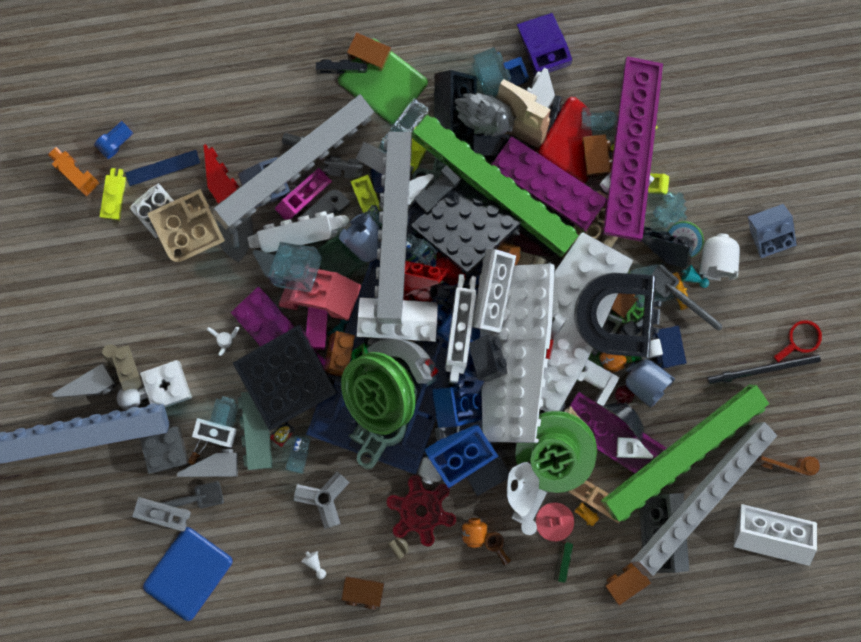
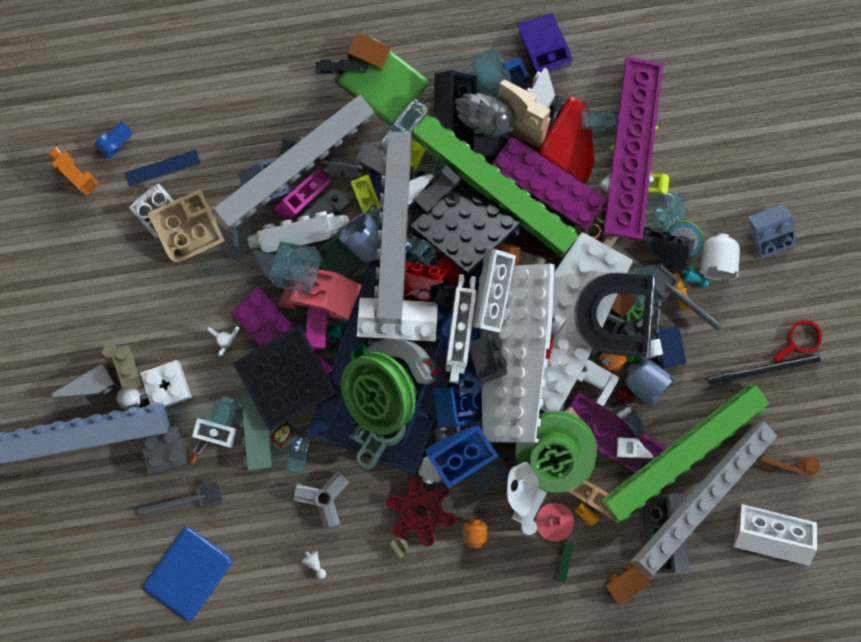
(113, 195): neon yellow hinge -> none
(161, 514): light grey plate -> none
(217, 179): red slope -> none
(218, 465): light grey slope -> none
(338, 353): dark orange brick -> none
(362, 591): reddish brown brick -> none
(496, 546): reddish brown bar -> none
(596, 155): dark orange brick -> none

